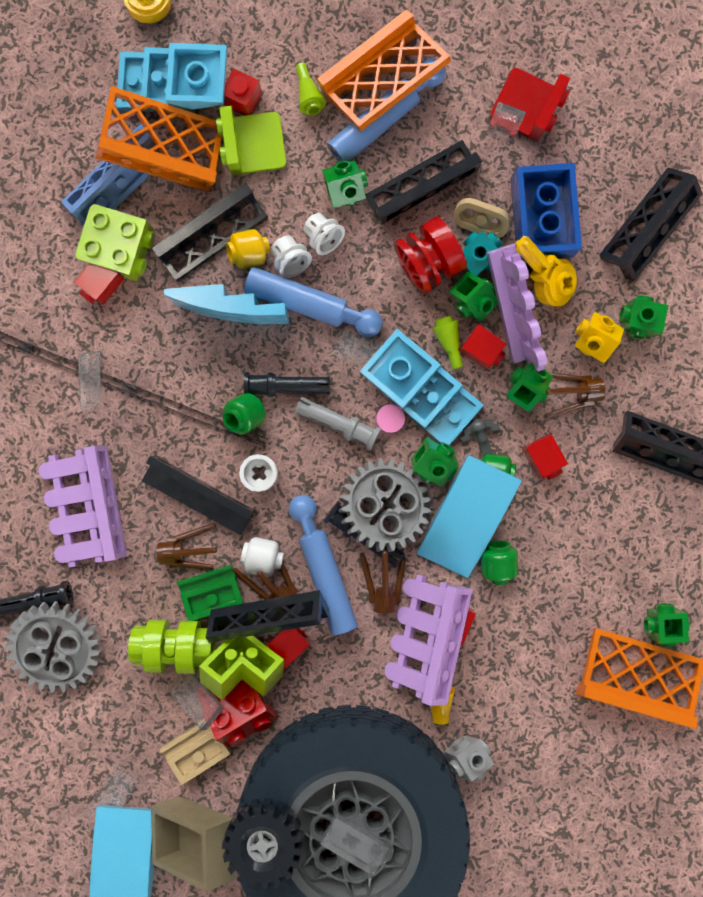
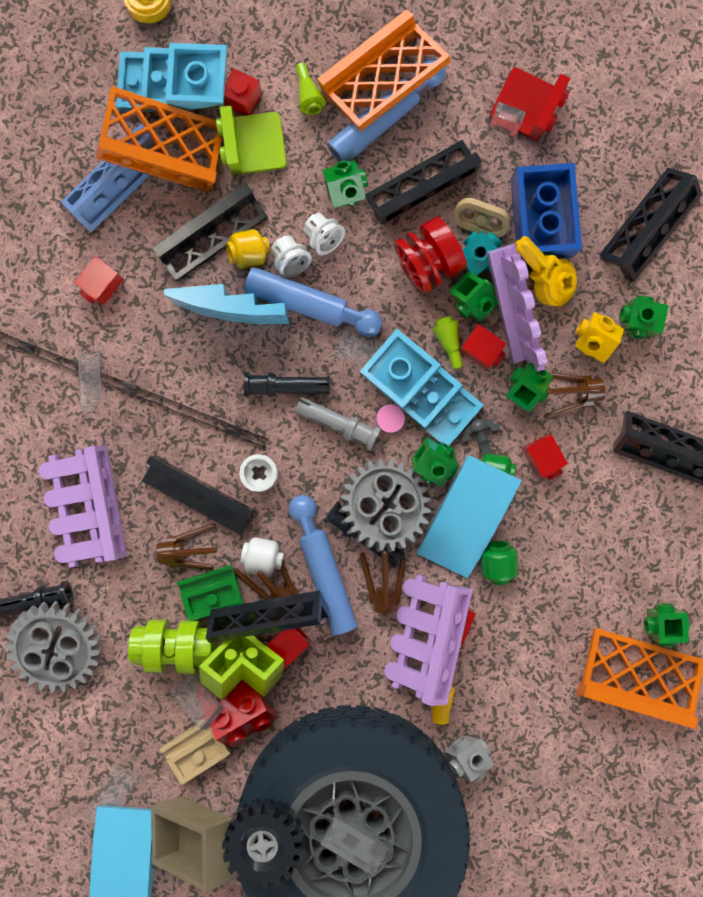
(115, 241): lime bracket -> none
(243, 413): green head -> none

